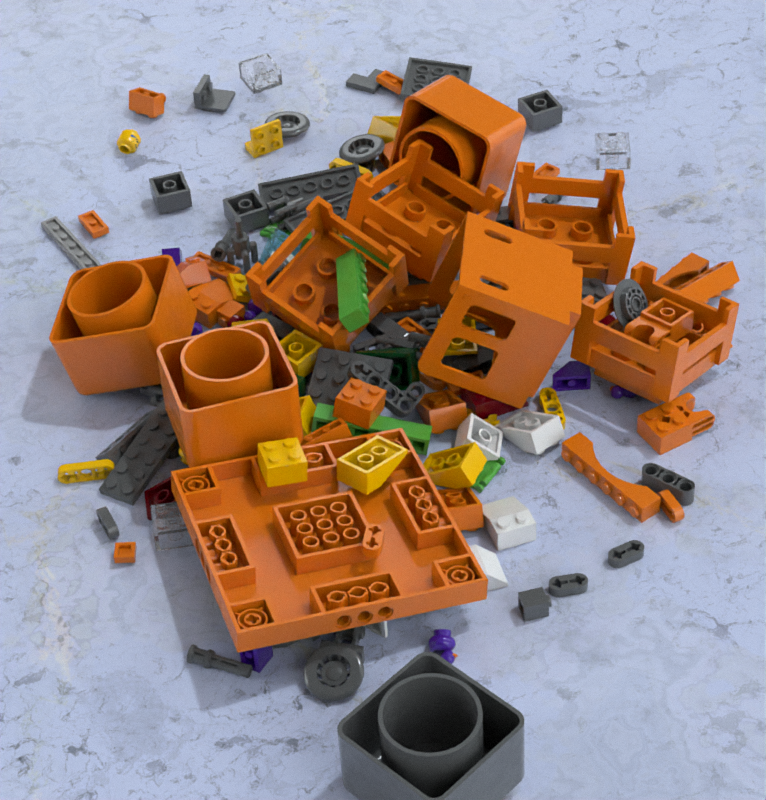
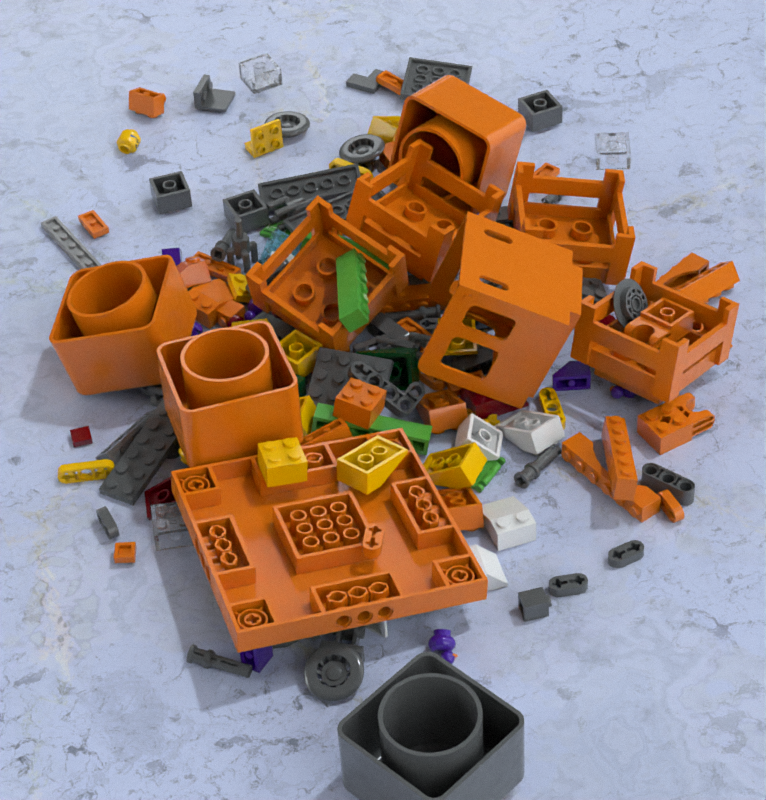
(81, 436): none -> dark red tile
(532, 470): none -> dark grey pin
(619, 458): none -> orange brick

